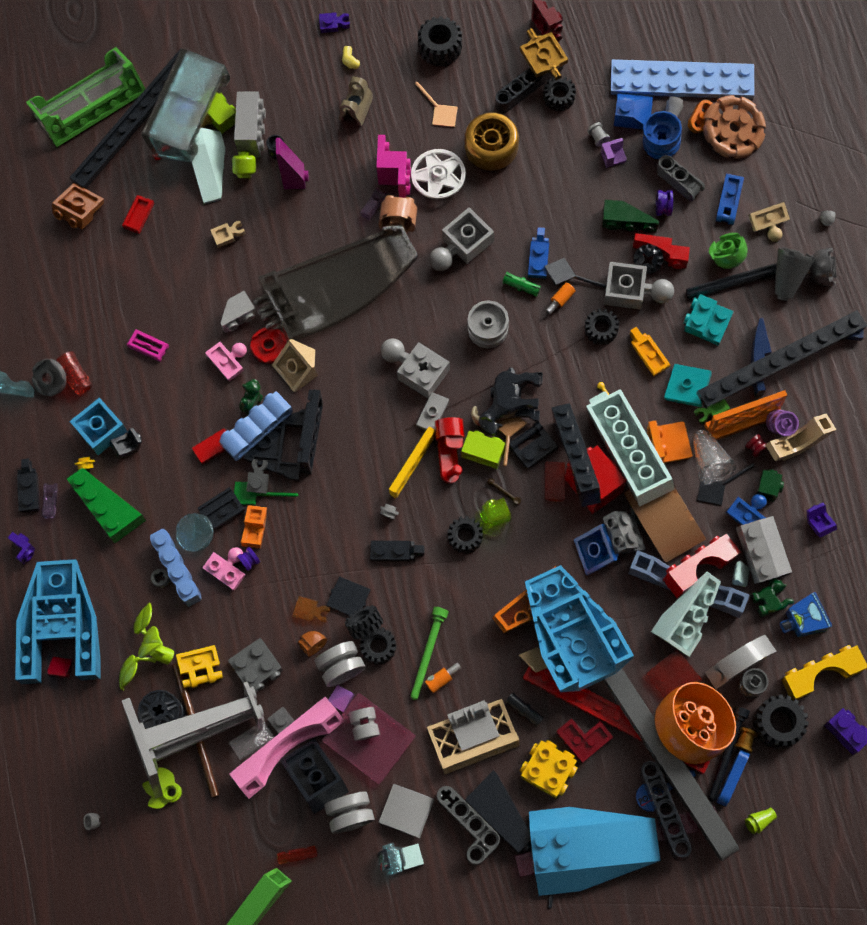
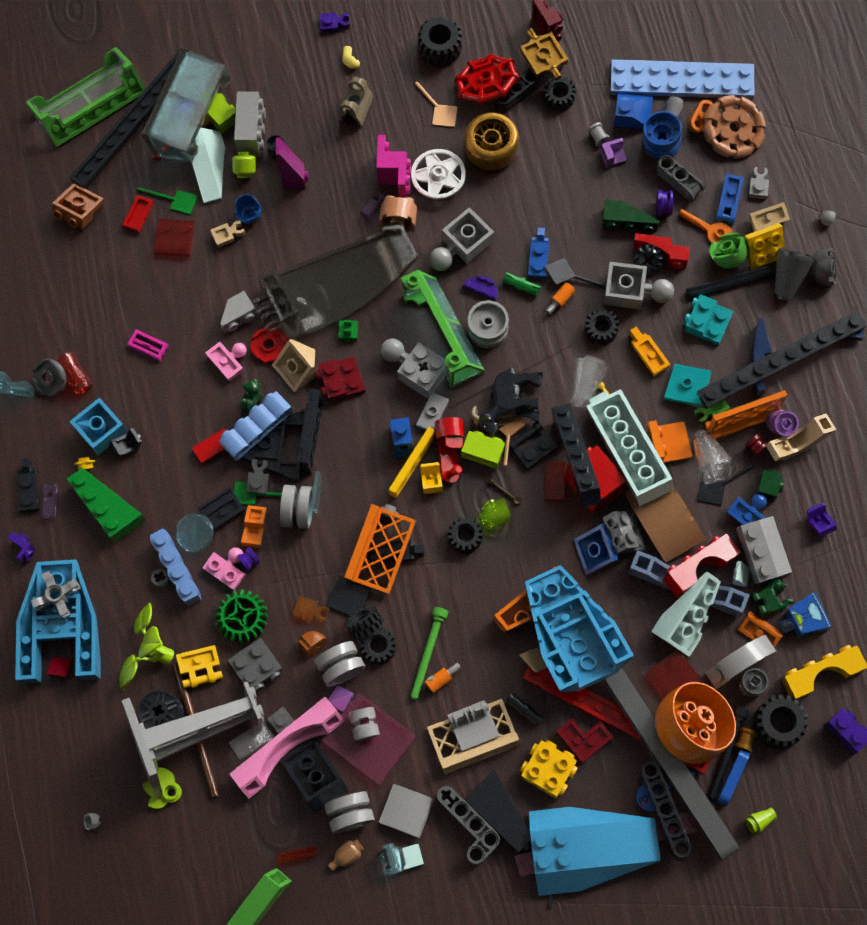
(41, 602): none -> light grey pin
(174, 237): none -> clear red plate
(182, 202): none -> green piece
(247, 209): none -> blue hair
(248, 615): none -> green gear
(296, 506): none -> light grey wheel
(316, 492): none -> clear light blue piece
(340, 379): none -> dark red plate
(346, 854): none -> medium nougat plant
(348, 330): none -> green tile
(364, 542): none -> orange fence
(401, 437): none -> blue torso
(431, 478): none -> yellow bracket
(463, 361): none -> bright green windscreen
(482, 286): none -> dark purple tile
(485, 68): none -> red plate
(586, 378): none -> clear cone
(713, 231): none -> orange piece
(756, 627): none -> orange slope
(759, 185): none -> light grey plate
(763, 241): none -> yellow plate

